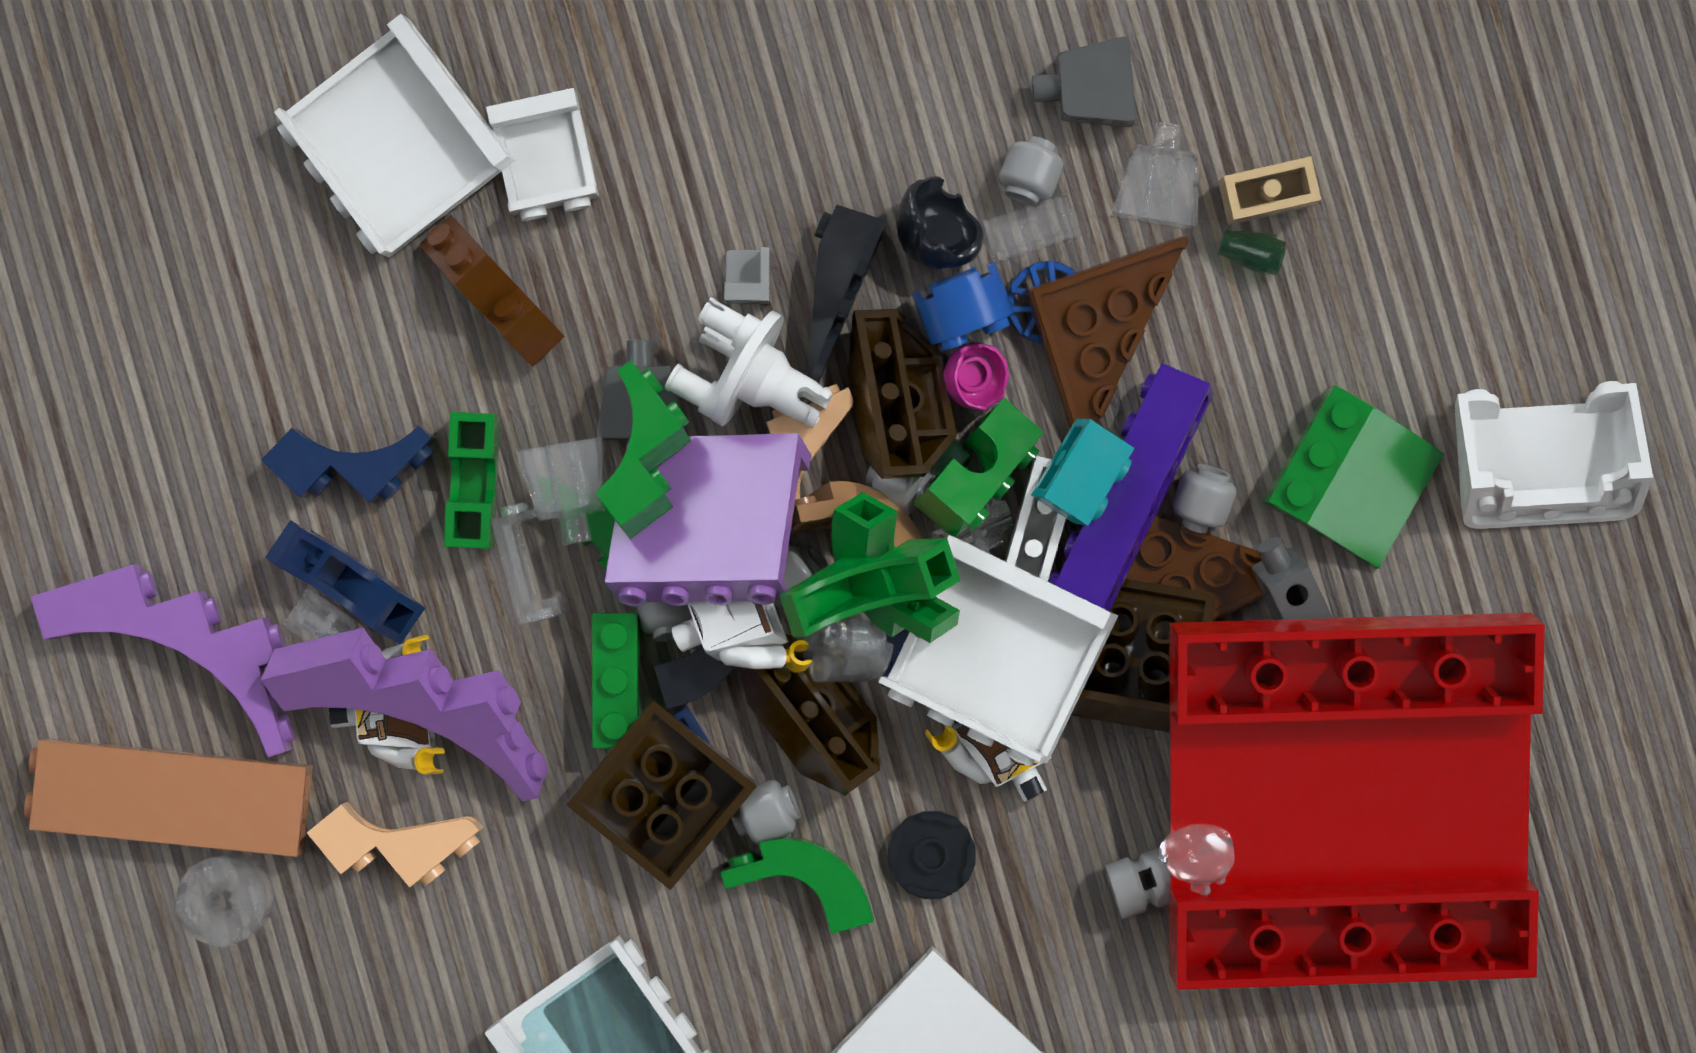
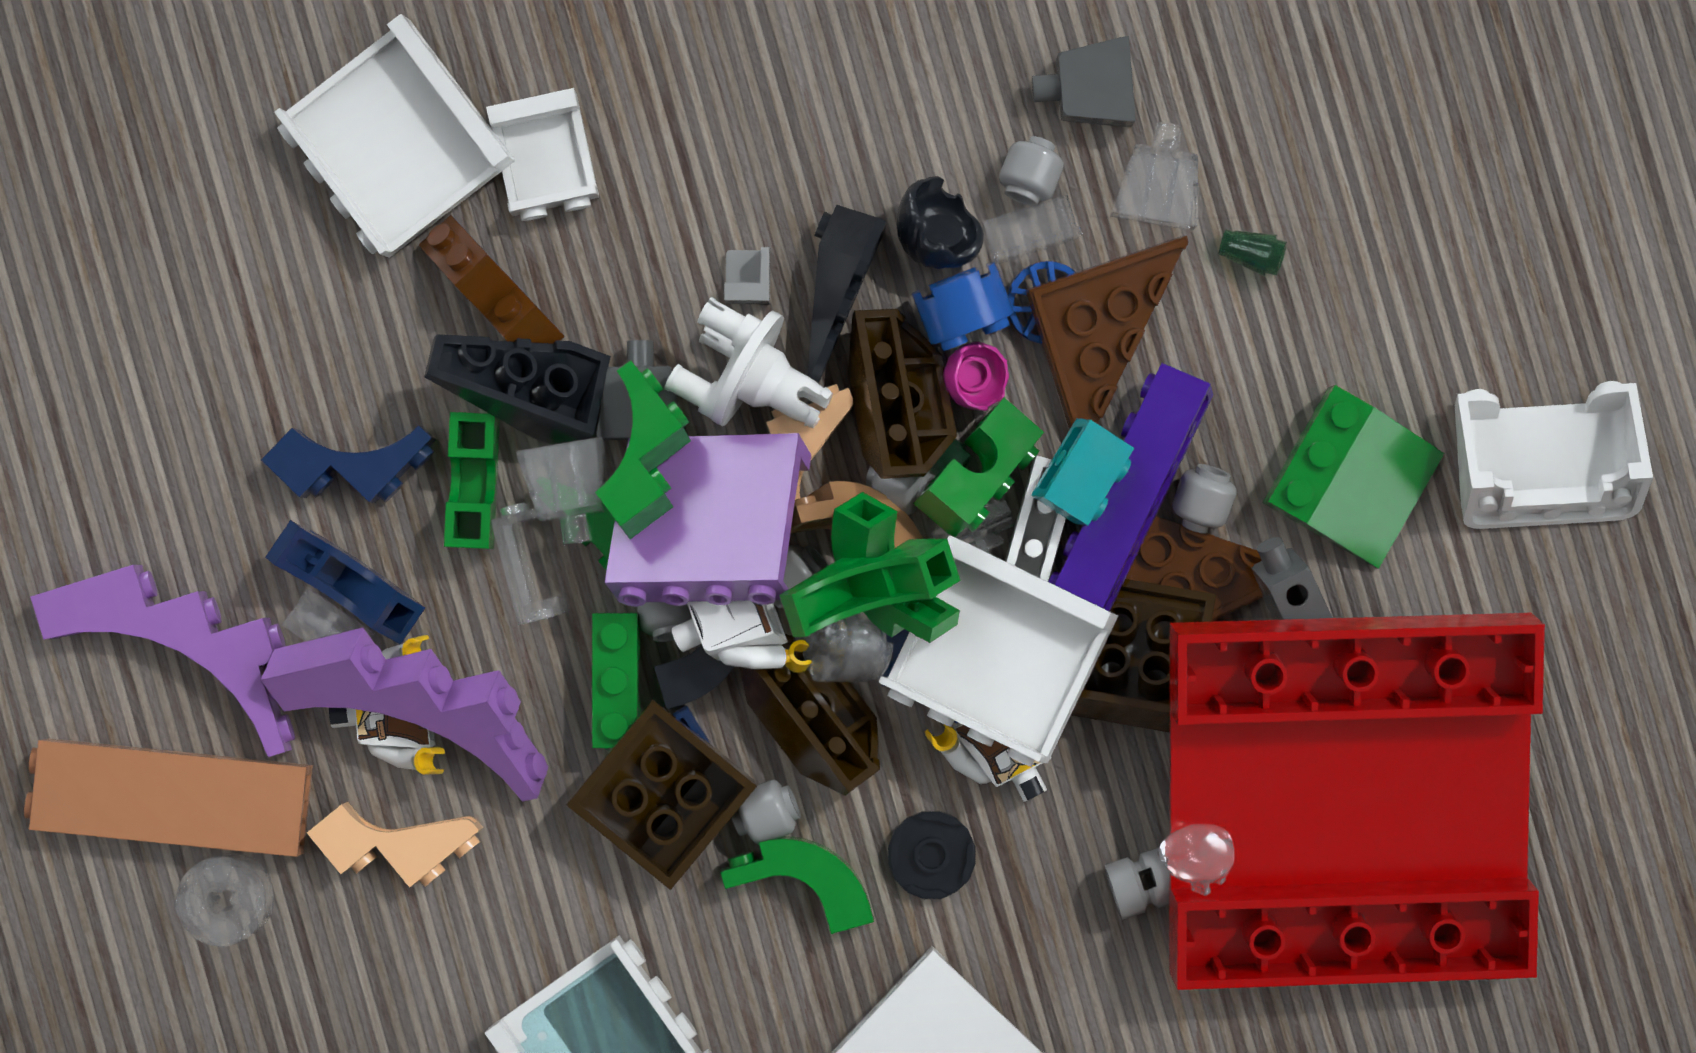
(534, 387): none -> black wedge
(1269, 190): tan brick -> none

